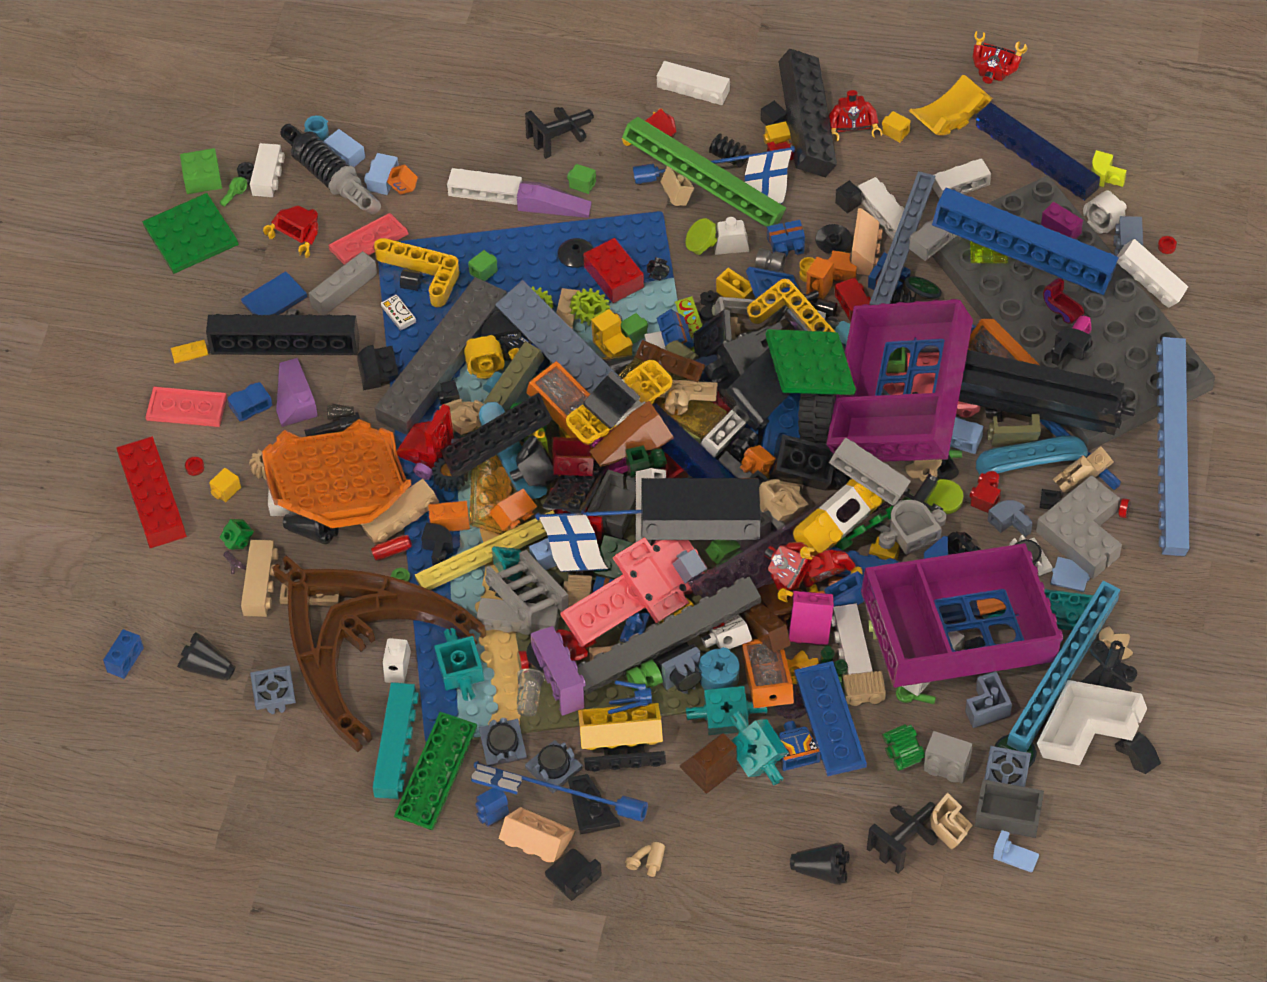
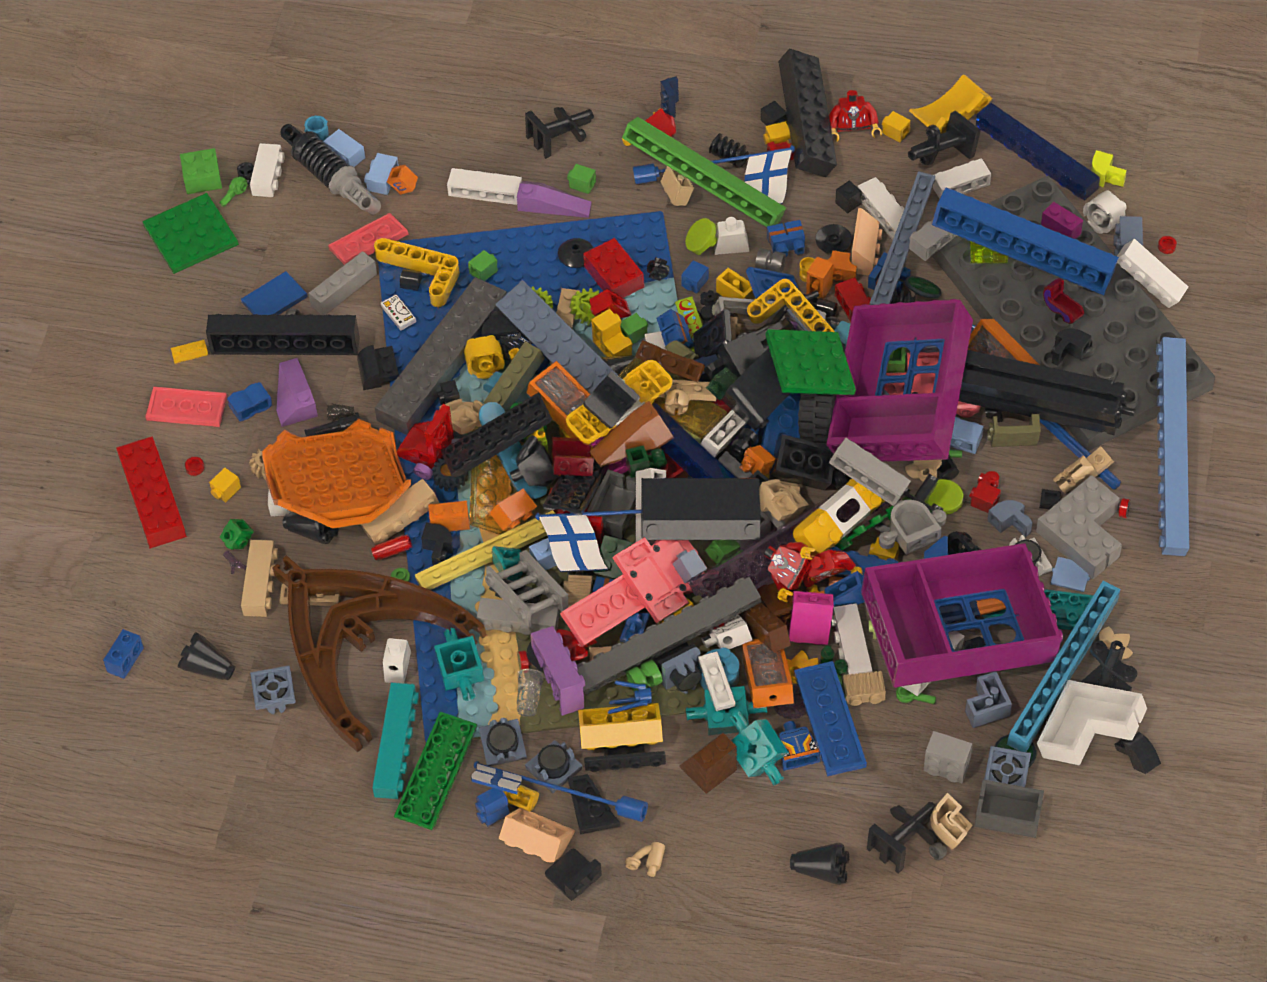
(297, 224): red torso -> none
(525, 798): none -> yellow brick
(609, 300): none -> red slope
(669, 95): none -> dark blue bracket
(693, 83): white brick -> none
(694, 277): none -> blue brick
(716, 681): none -> white tile
(721, 383): none -> clear green brick
(903, 746): green brick -> none
(937, 850): none -> dark grey hinge
(959, 134): none -> black piece
(995, 61): red torso -> none
(1013, 854): light blue bracket -> none
(1031, 453): dark azure piece -> none
(1083, 323): dark pink brick -> none

